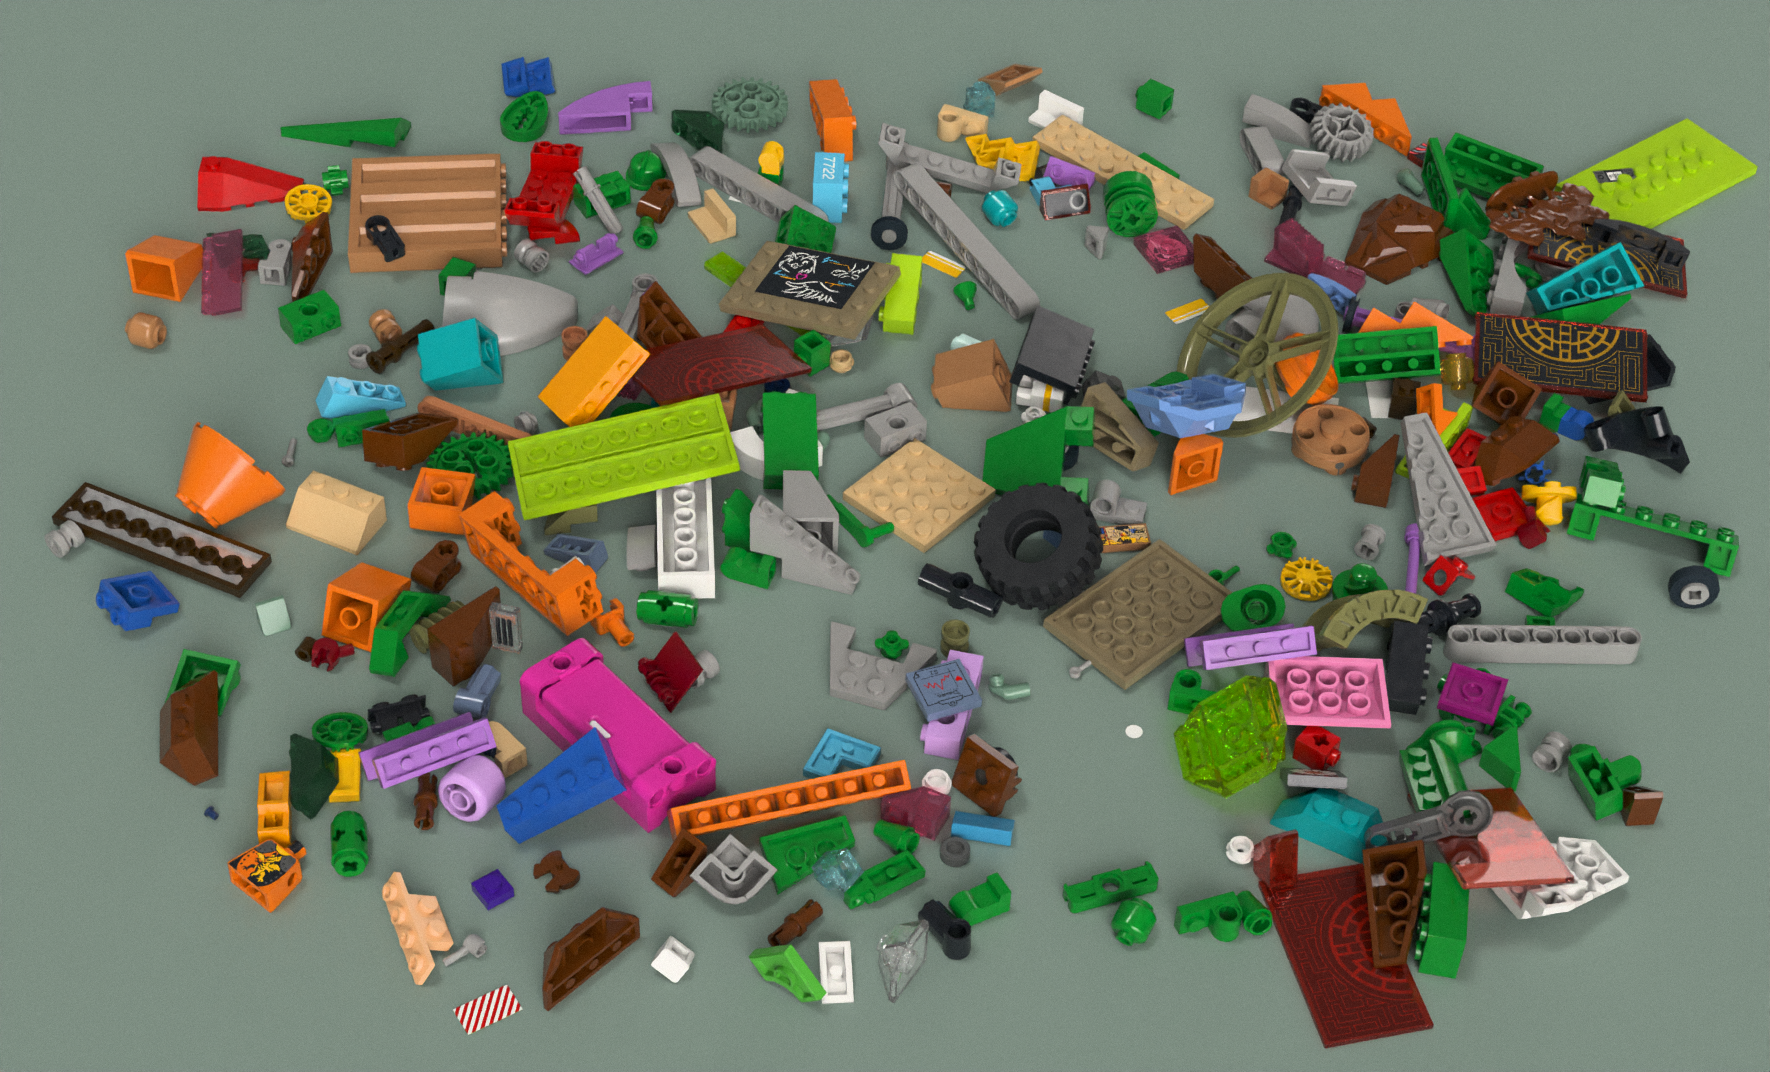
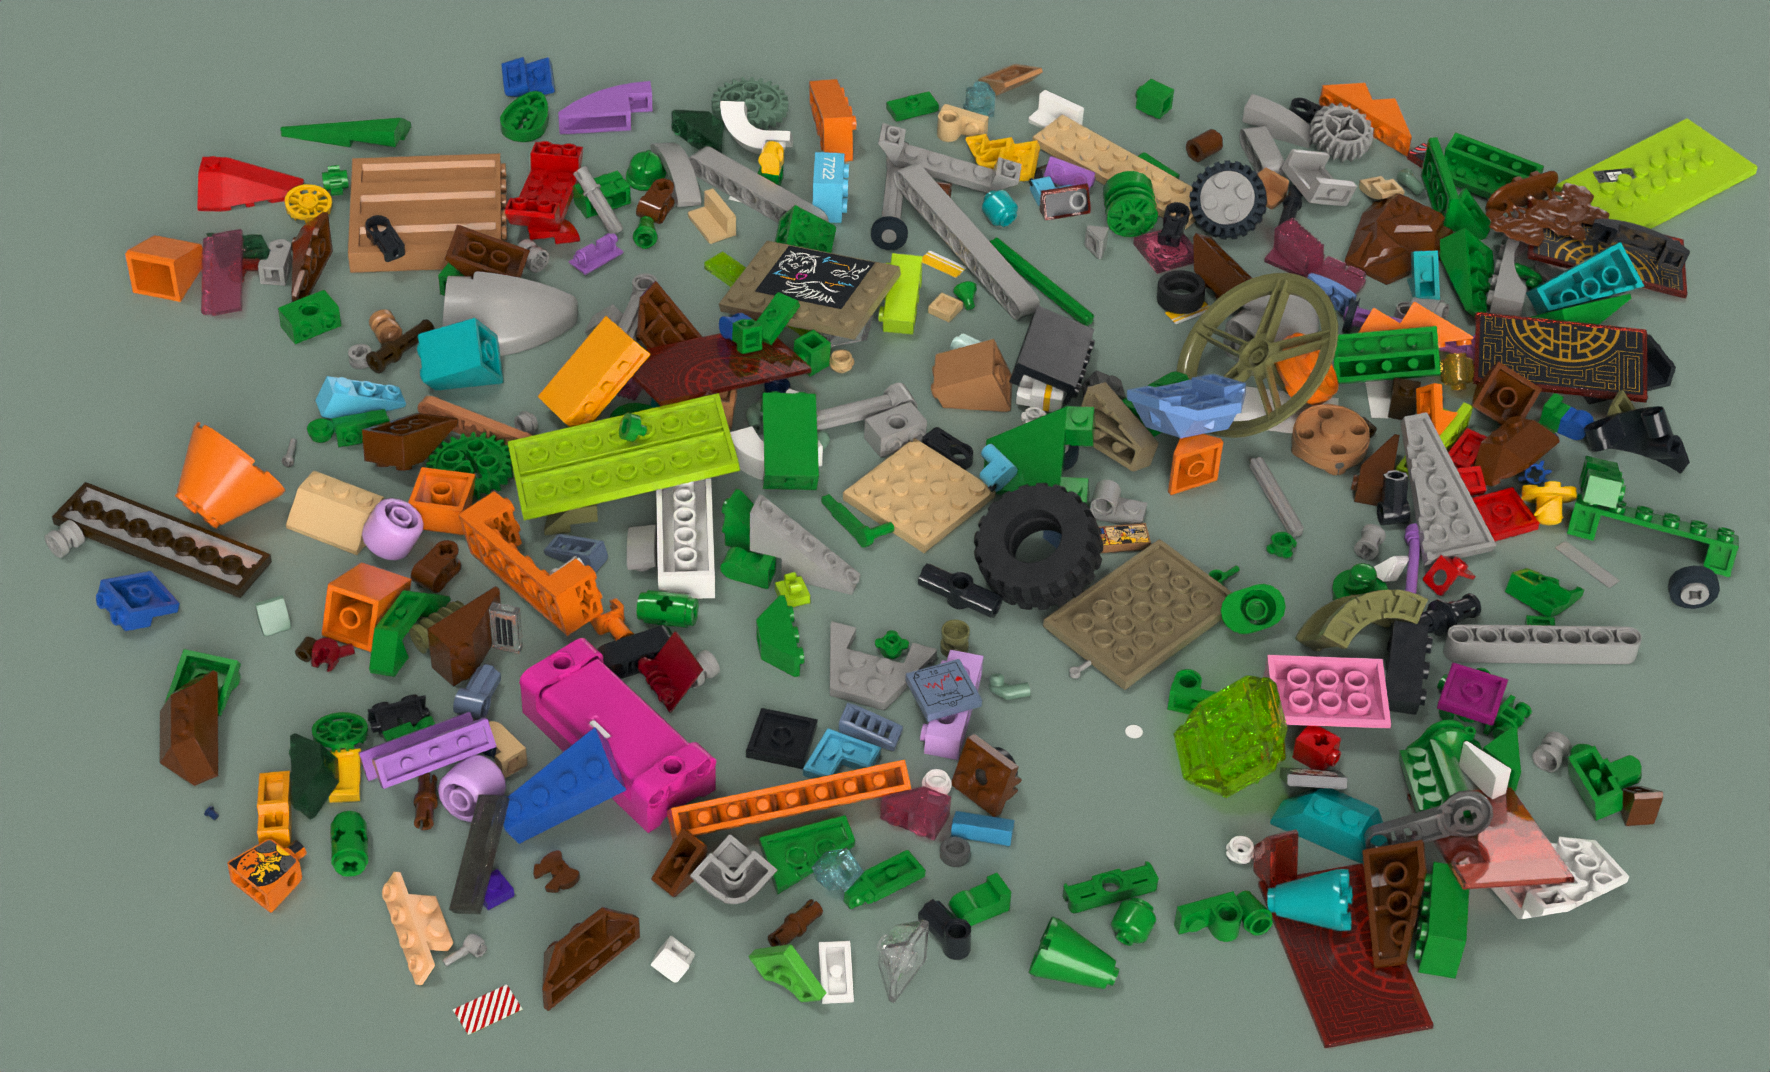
(146, 330): medium nougat head -> none
(392, 529): none -> lavender head
(479, 252): none -> reddish brown slope
(479, 854): none -> clear smoke tile
(572, 339): nougat wheel -> none
(623, 654): none -> black beam
(631, 427): none -> green tile
(743, 331): none -> green leg
(746, 135): none -> white arch
(777, 316): none -> green plate
(778, 638): none -> green slope
(781, 738): none -> black tile
(793, 589): none -> lime tile
(810, 507): light grey slope -> none
(855, 716): none -> sand blue slope
(897, 836): green cone -> none
(912, 106): none -> green plate
(945, 307): none -> tan tile
(948, 446): none -> black piece
(998, 471): none -> medium azure piece
(1043, 283): none -> green axle
(1072, 958): none -> green cone
(1173, 226): none -> black piece
(1181, 303): none -> black tyre
(1204, 145): none -> reddish brown brick
(1228, 200): none -> wheel
(1250, 646): fence -> none
(1276, 497): none -> light grey axle
(1306, 579): yellow wheel -> none
(1315, 900): none -> teal cone
(1380, 188): none -> tan slope
(1391, 568): none -> white slope
(1394, 504): none -> black piece
(1425, 275): none -> teal slope
(1484, 770): none -> white slope
(1534, 531): dark red piece -> none
(1587, 564): none -> light grey sticker

